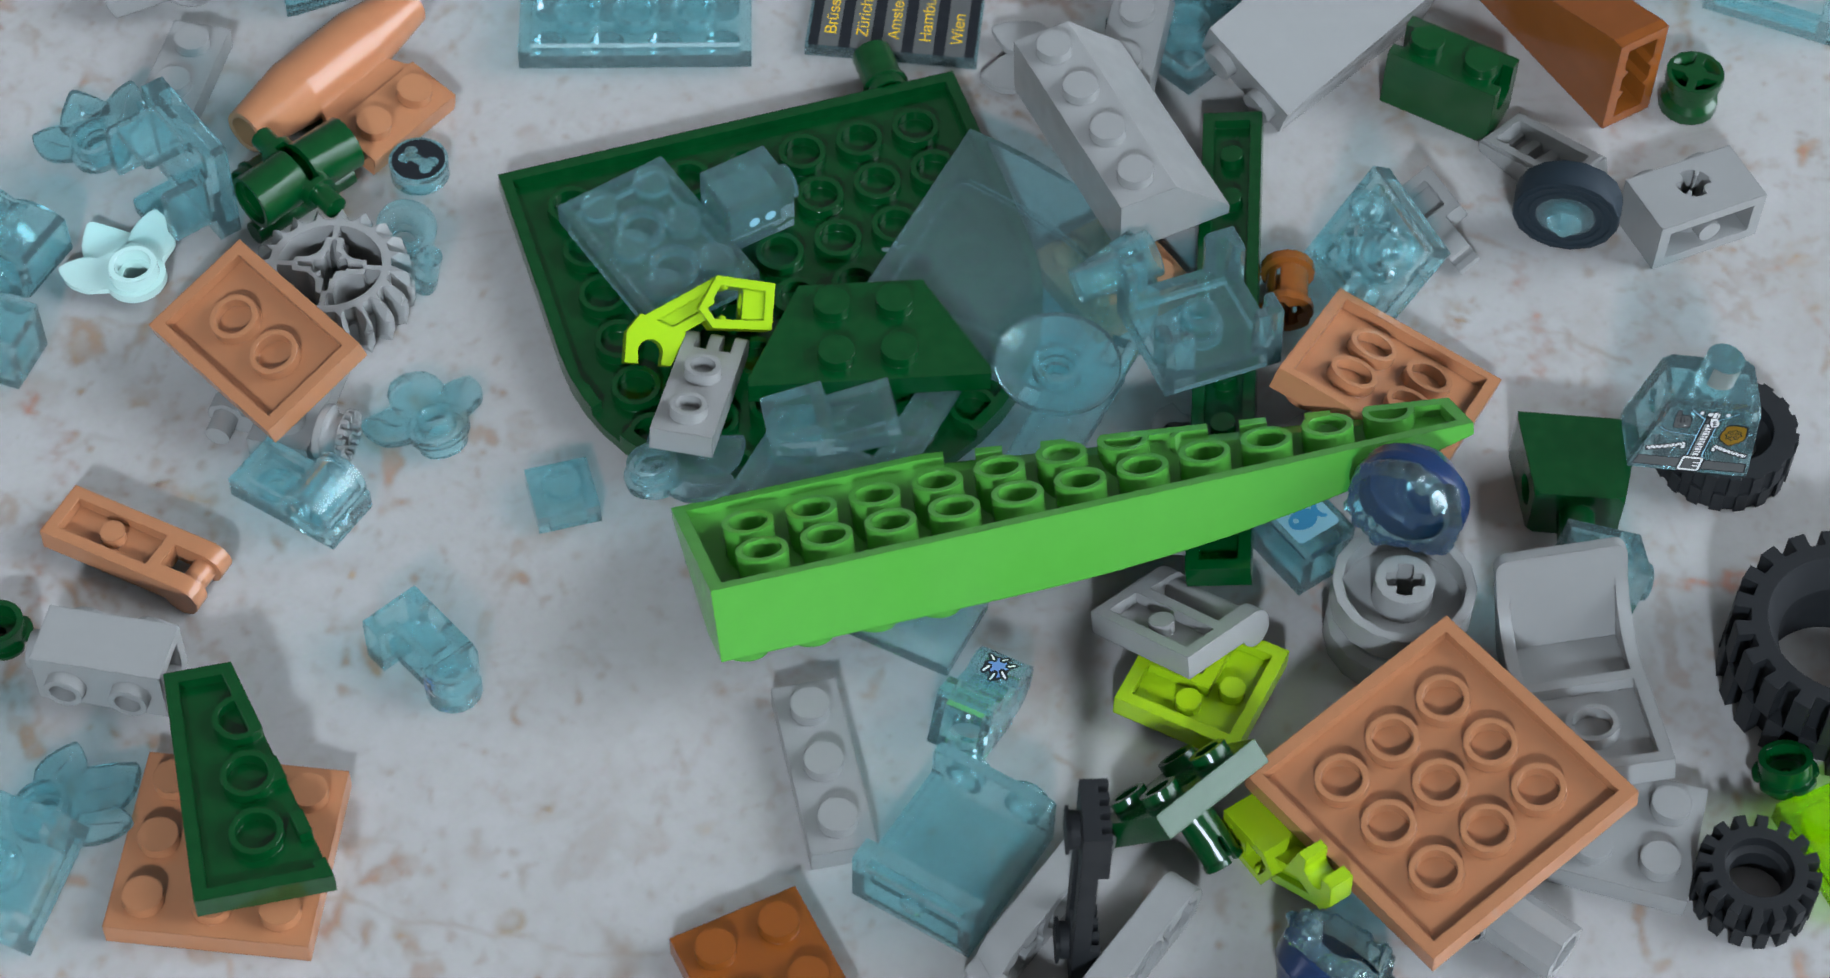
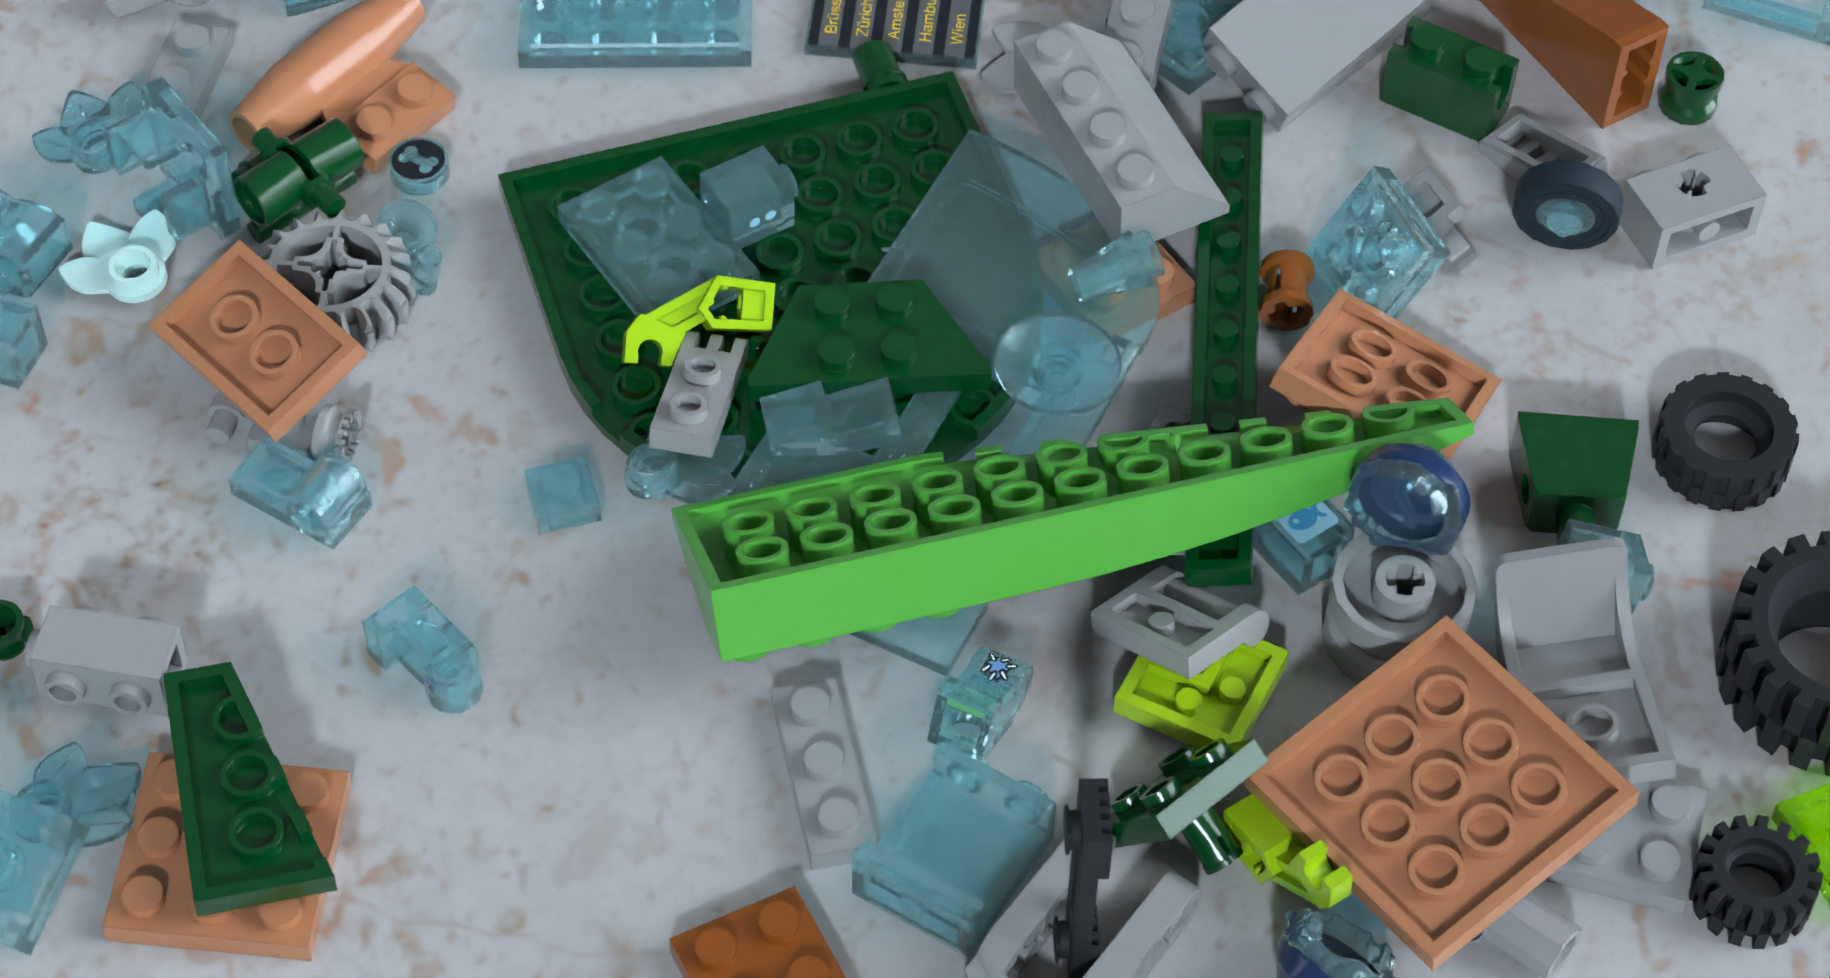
(135, 547): nougat plate -> none
(426, 414): clear light blue plate -> none
(1201, 321): clear light blue panel -> none
(1695, 414): clear light blue torso -> none
(1785, 769): dark green plate -> none

